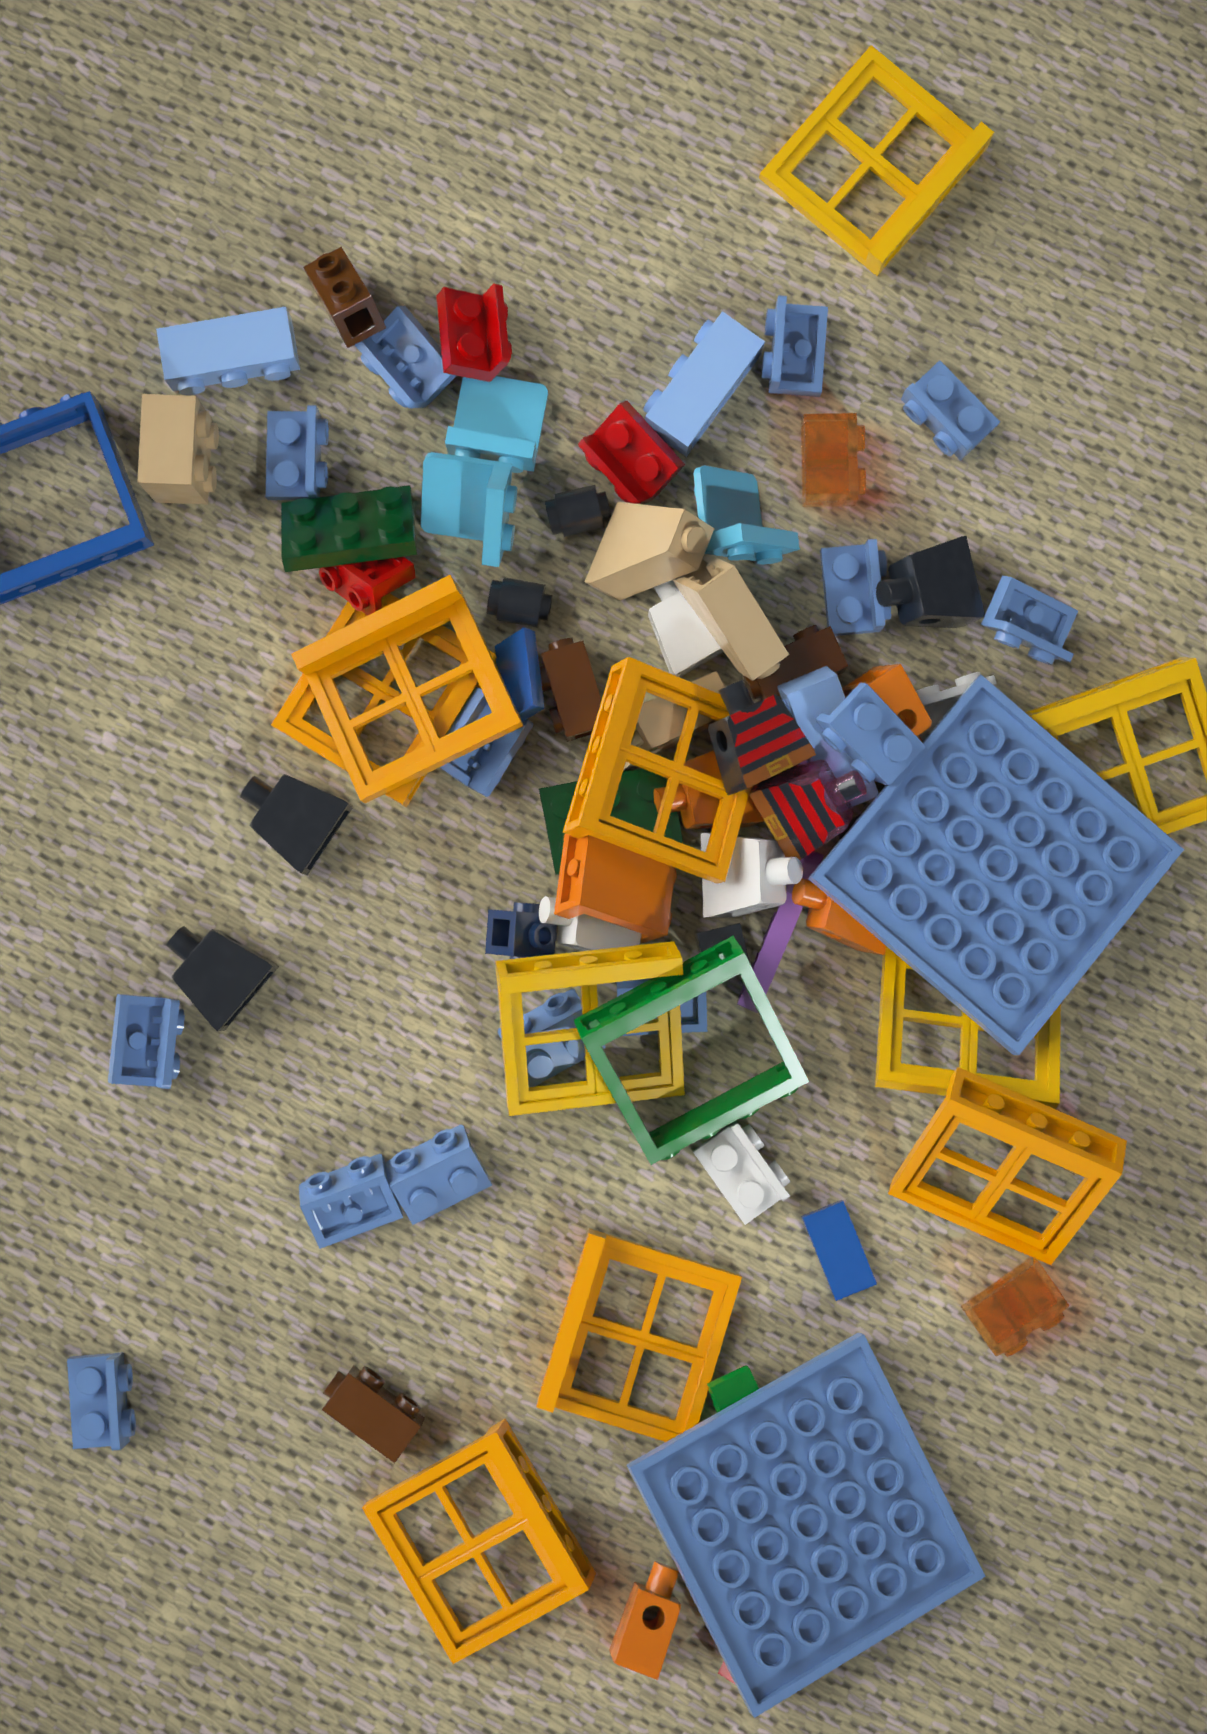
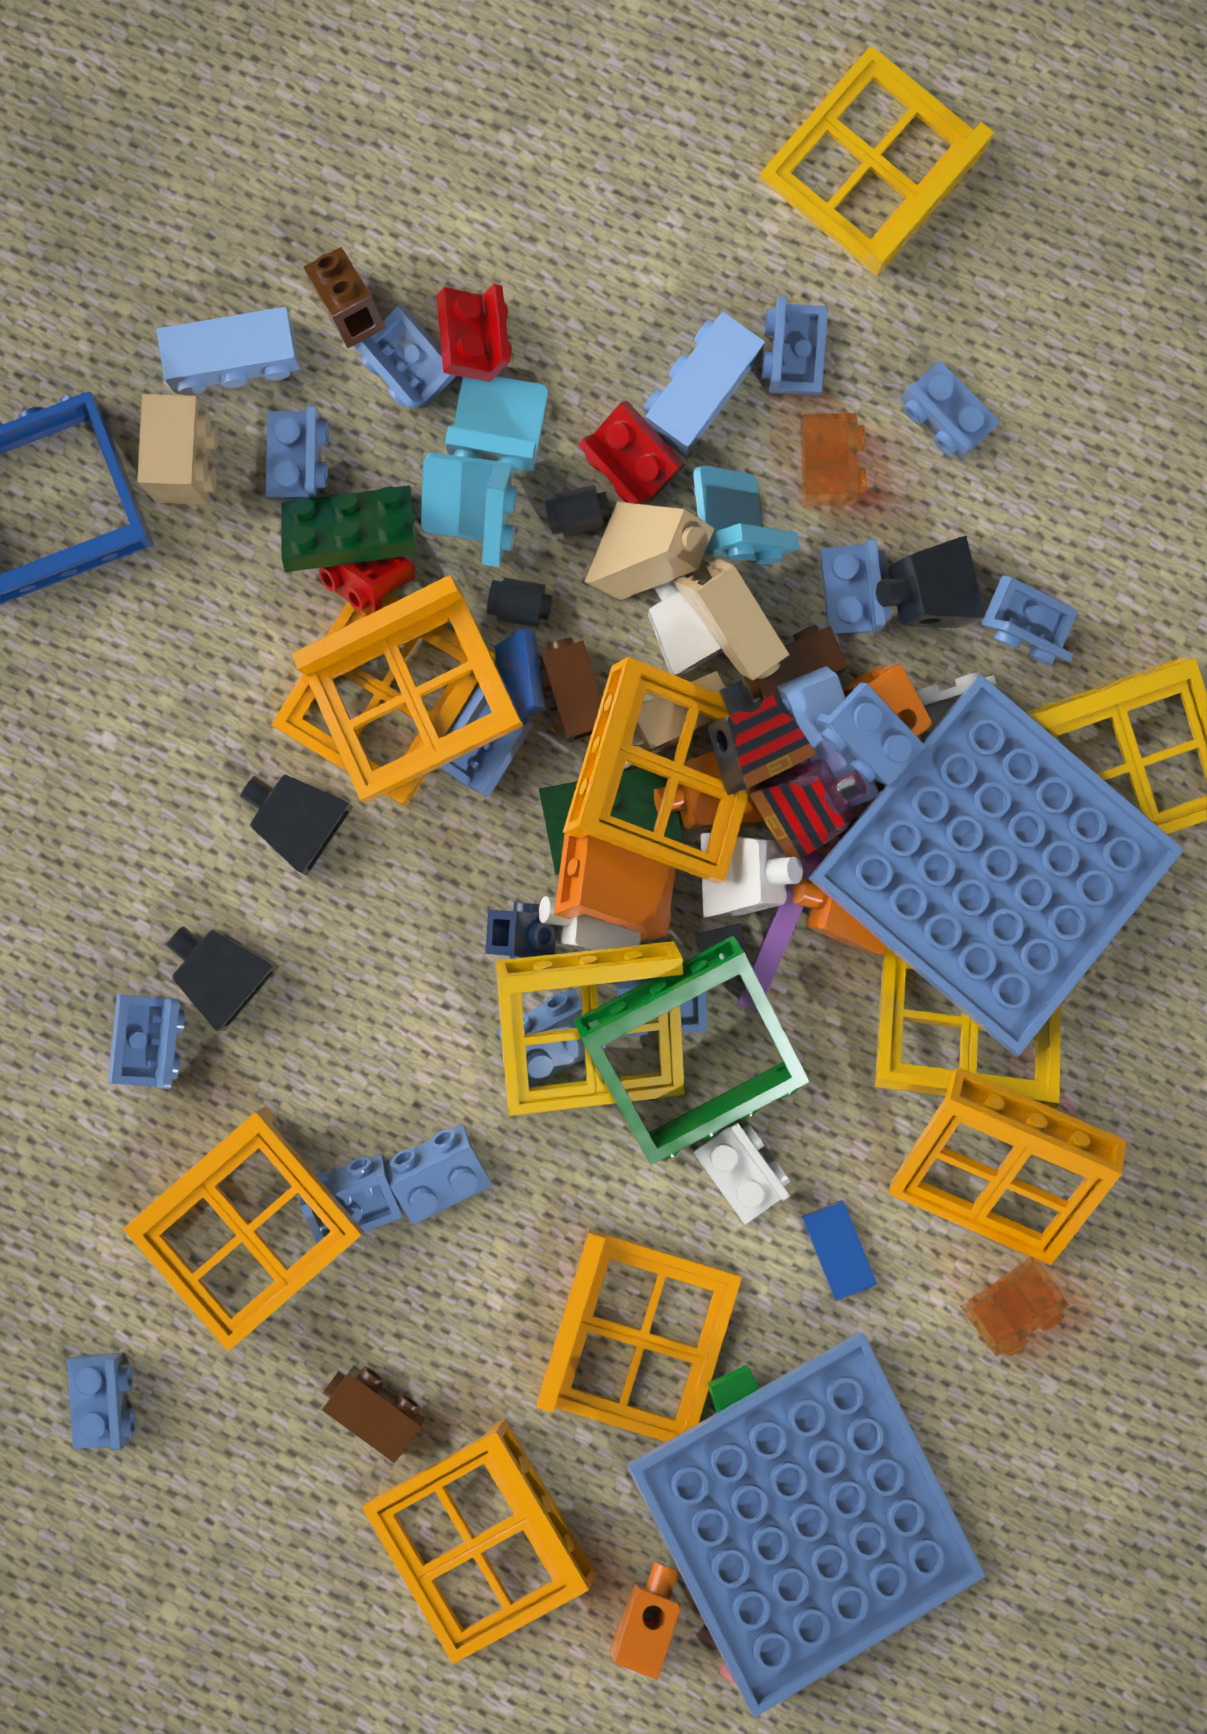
(203, 1181): none -> light orange window

